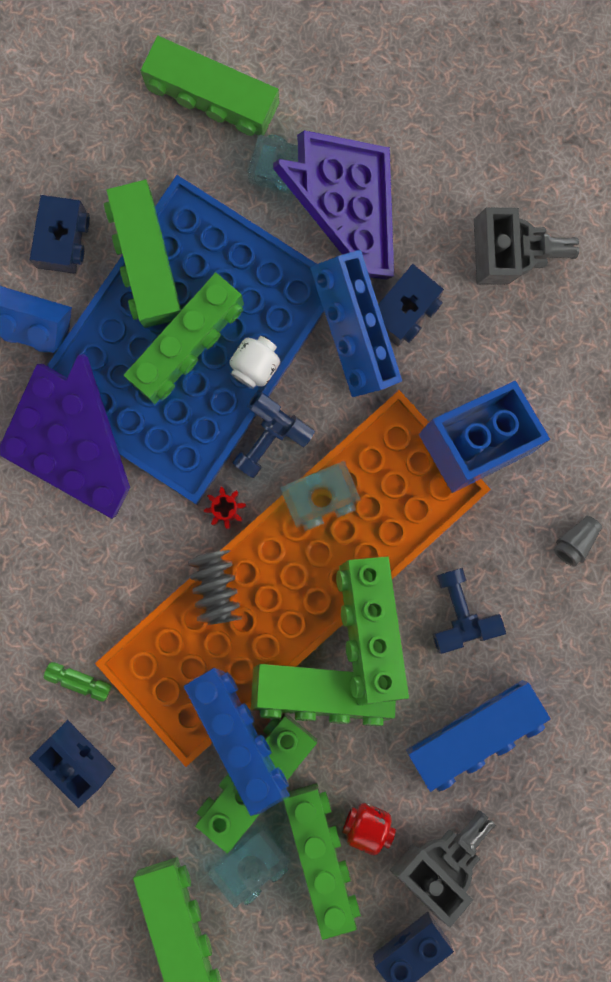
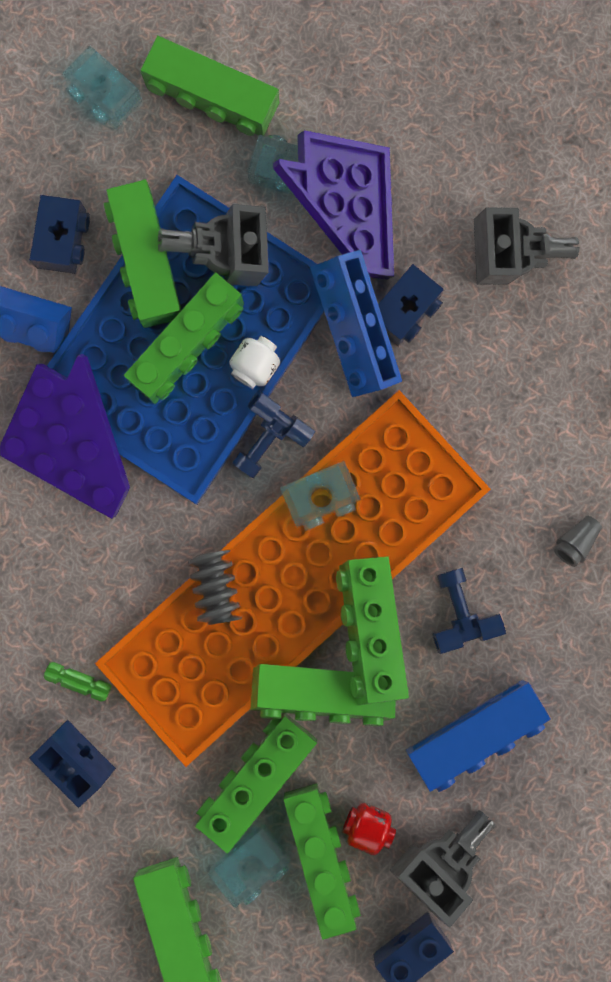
(93, 72): none -> clear light blue brick
(217, 502): red gear -> none
(226, 244): none -> dark grey brick
(237, 741): blue brick -> none
(483, 436): blue brick -> none

